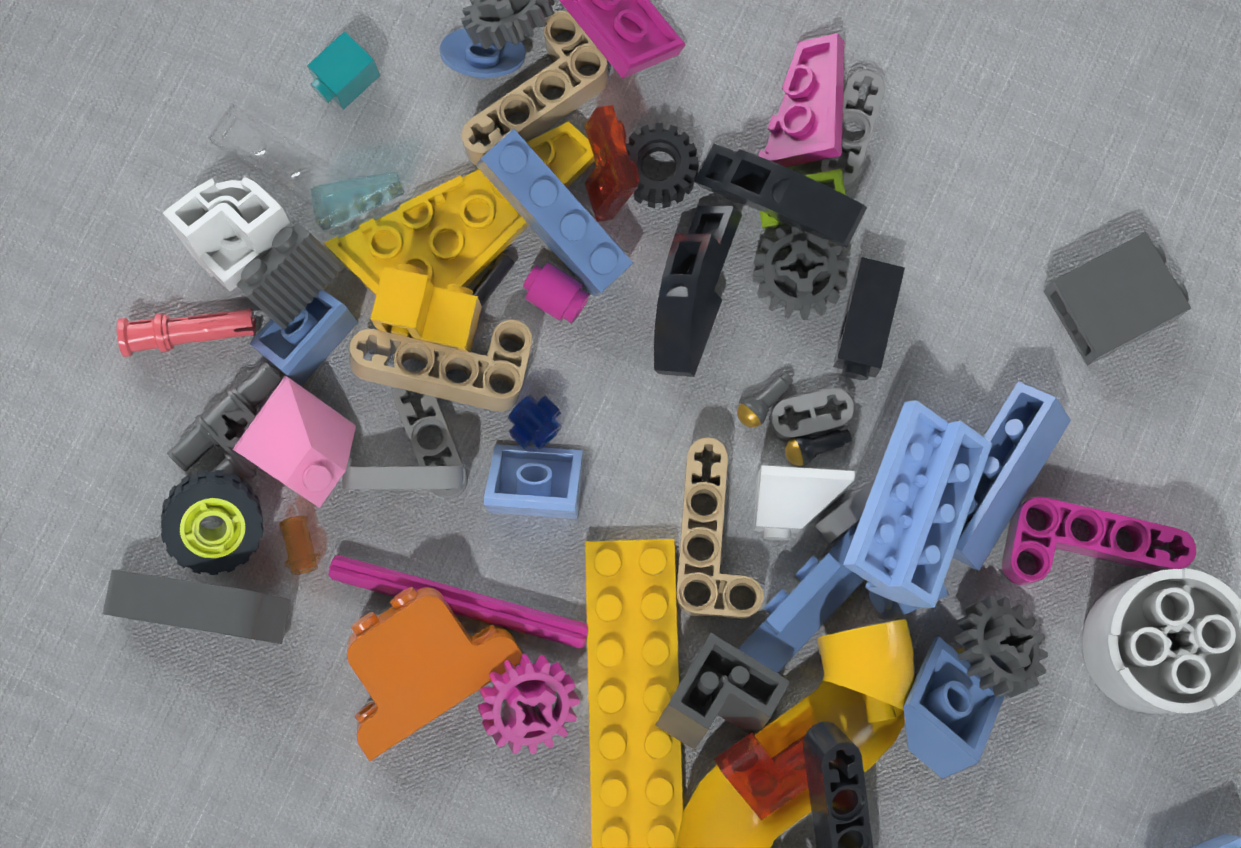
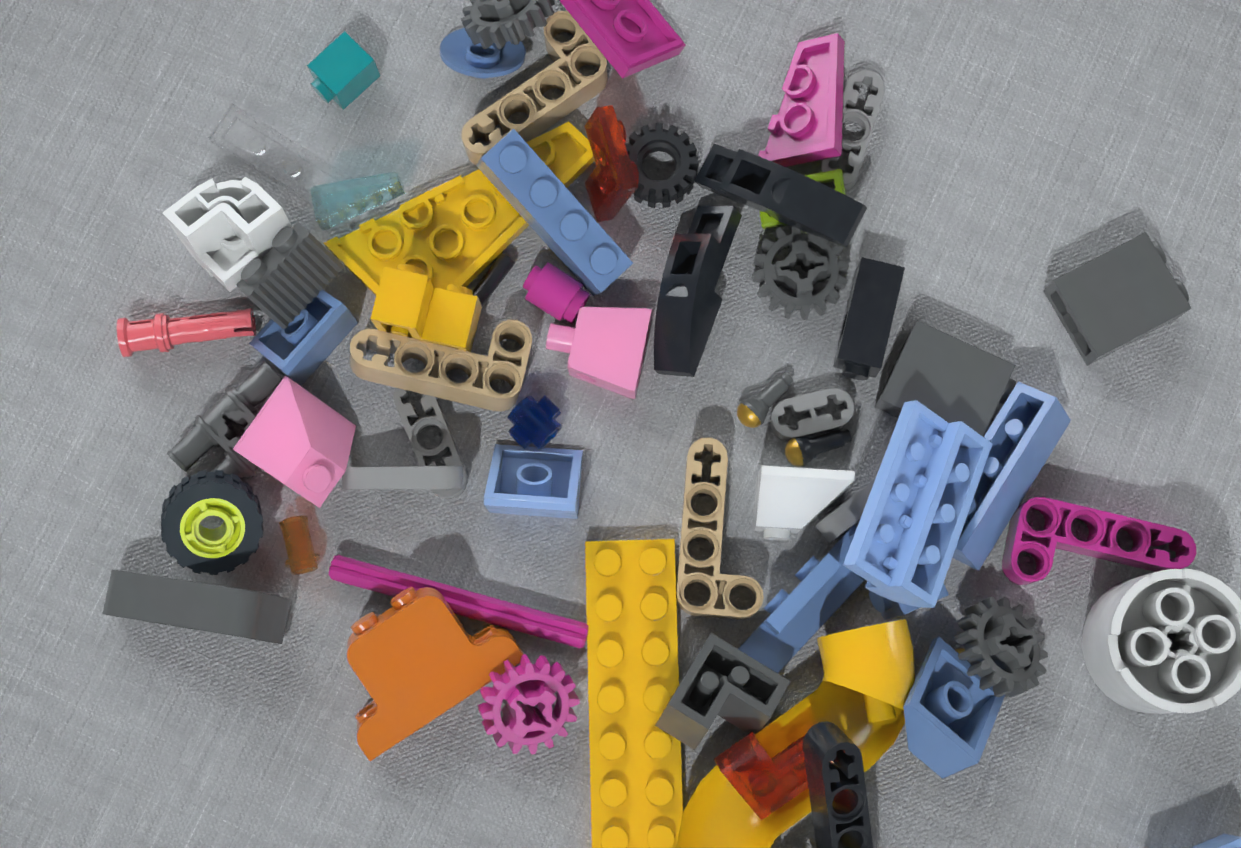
(605, 346): none -> bright pink torso
(947, 378): none -> dark grey brick

